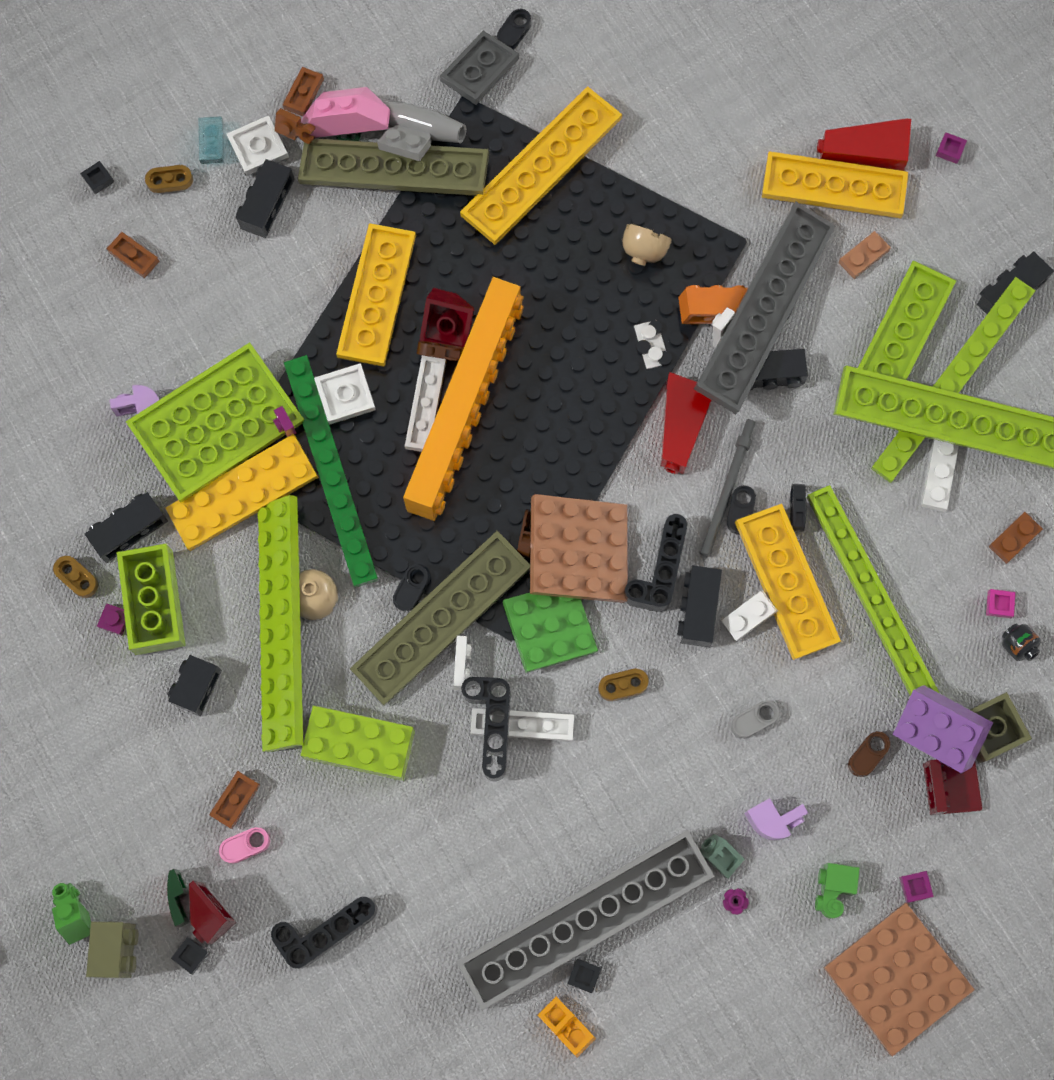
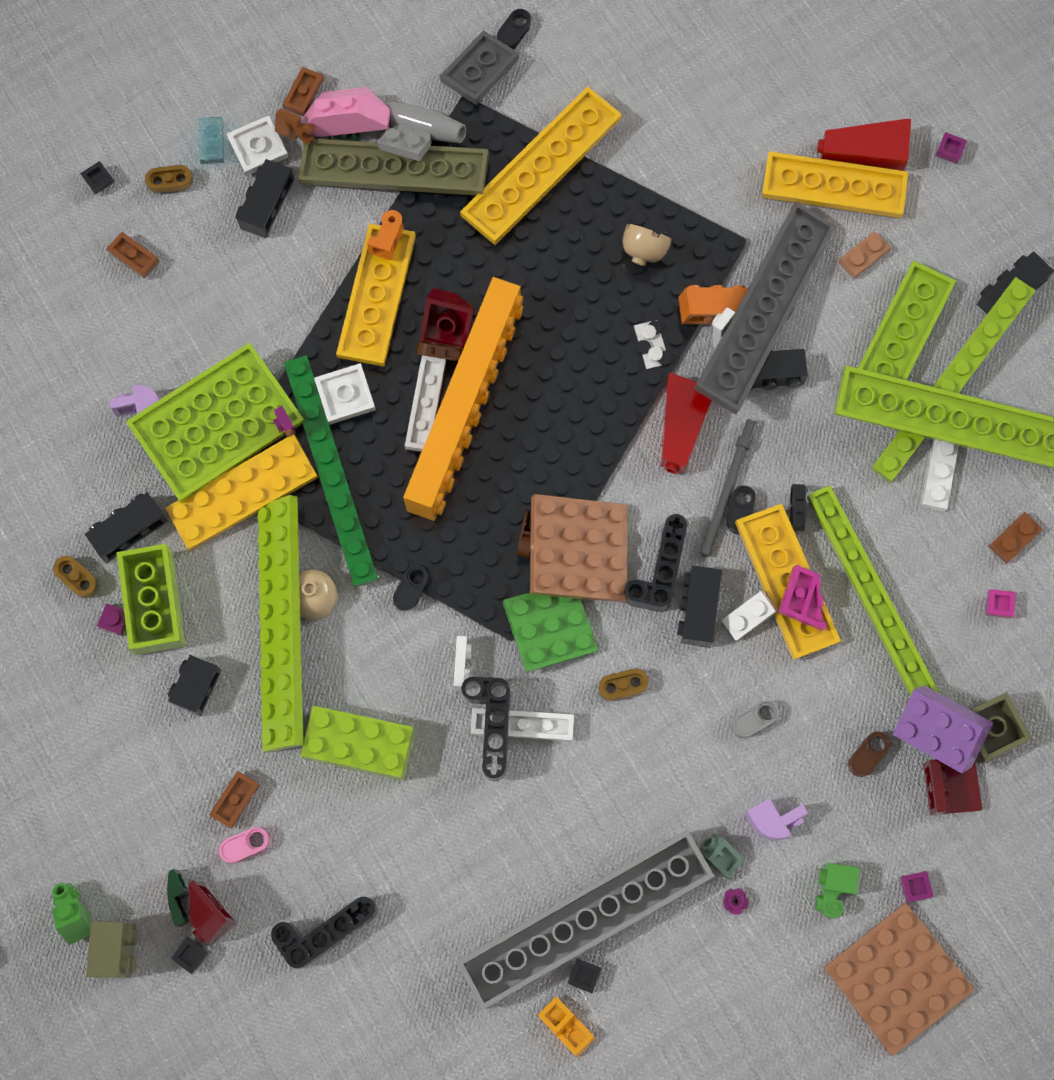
(388, 237): none -> orange leg
(440, 618): olive plate -> none
(803, 598): none -> dark pink wing
(1021, 642): black head -> none

